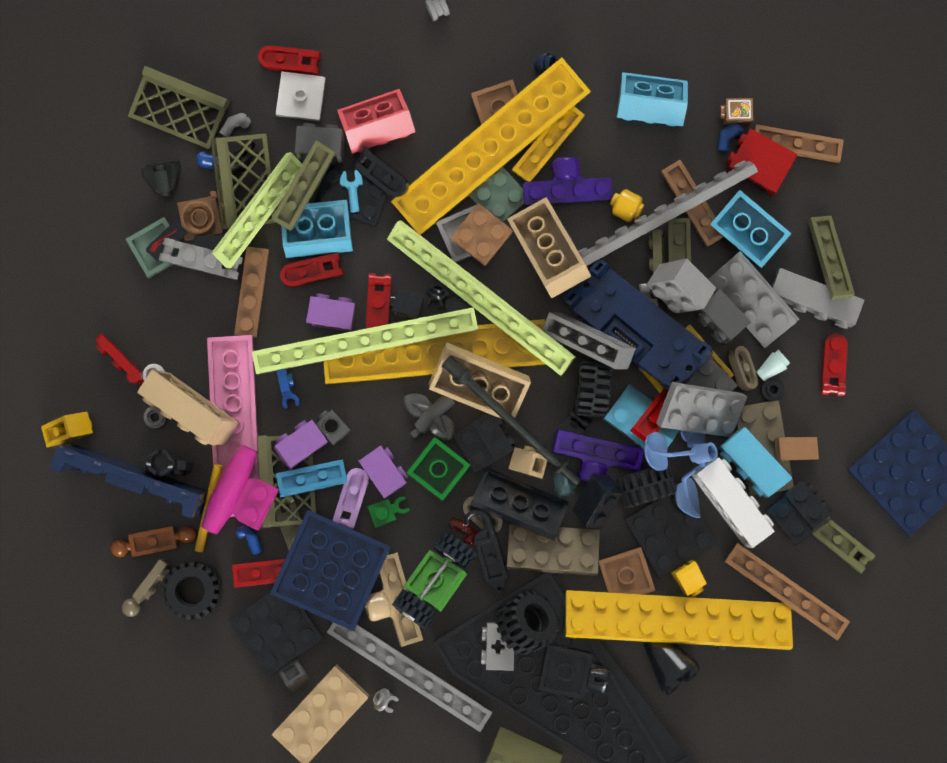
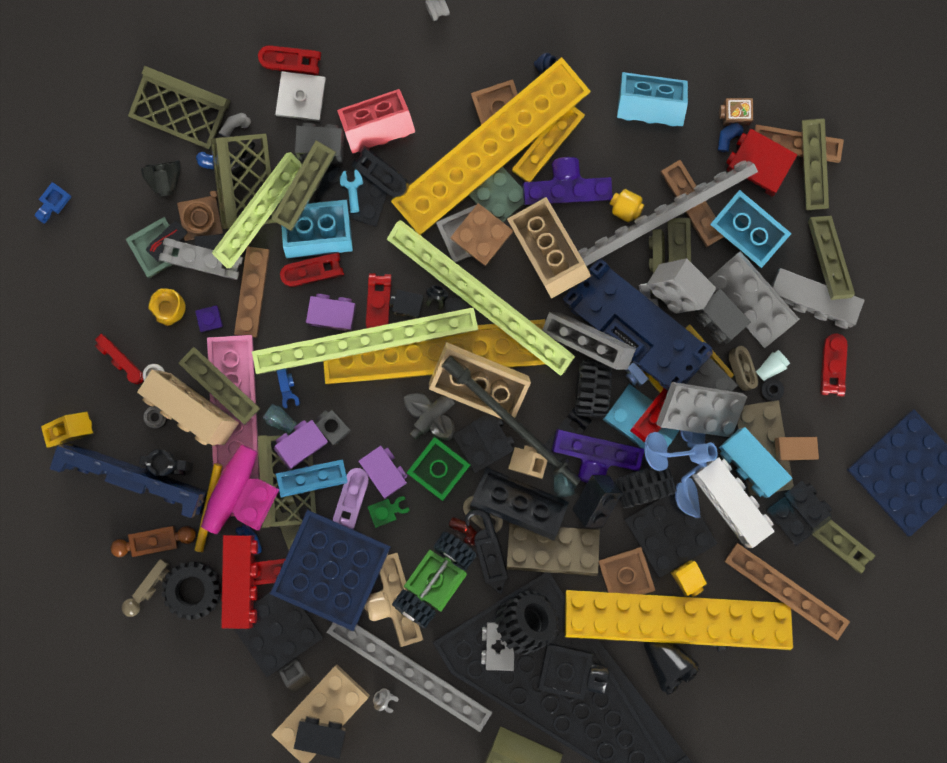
(53, 200): none -> blue plate
(167, 306): none -> yellow hair
(209, 319): none -> dark purple plate
(219, 385): none -> olive plate
(238, 581): none -> red brick
(279, 419): none -> clear light blue cone
(320, 737): none -> black brick
(635, 375): none -> light blue plate
(814, 164): none -> olive plate

